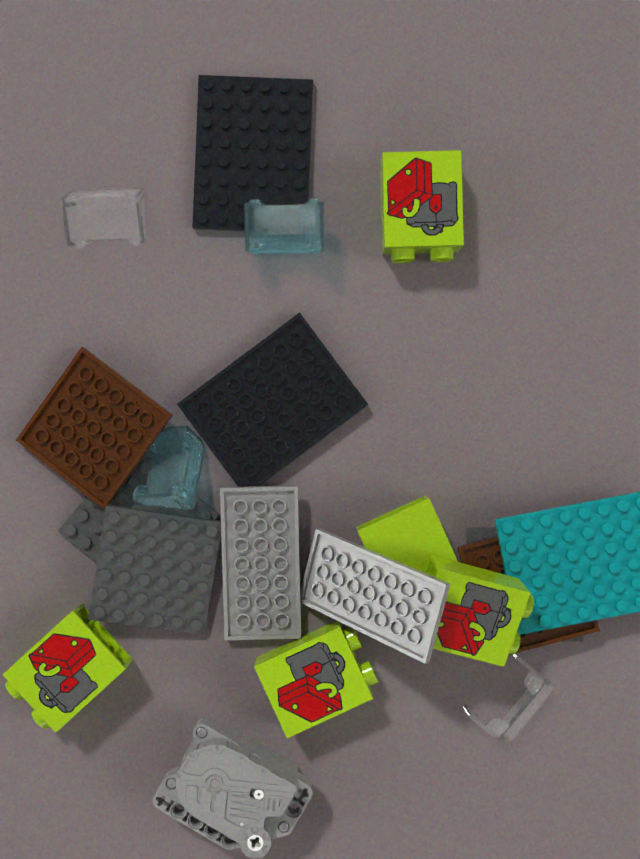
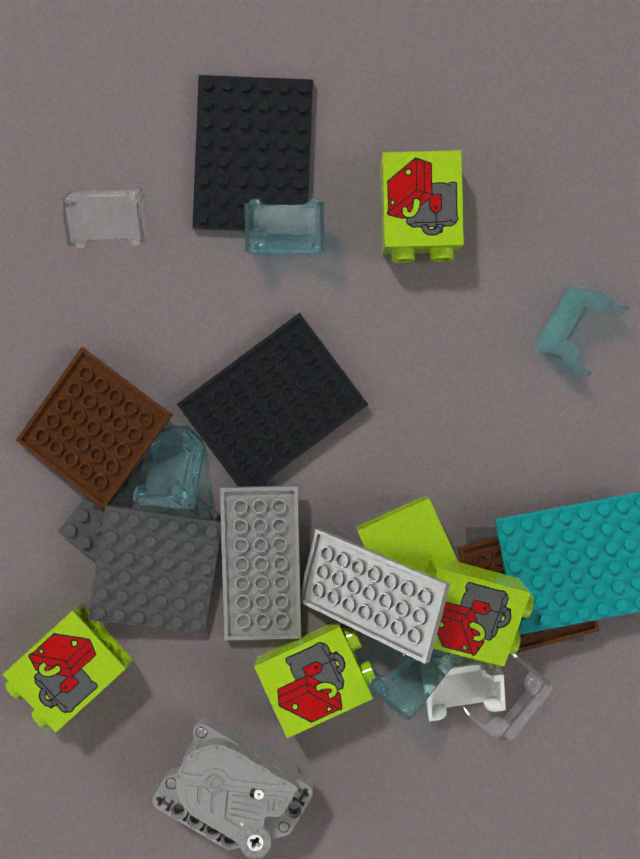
(411, 682): none -> clear light blue windscreen
(465, 684): none -> white windscreen
(555, 338): none -> clear light blue windscreen

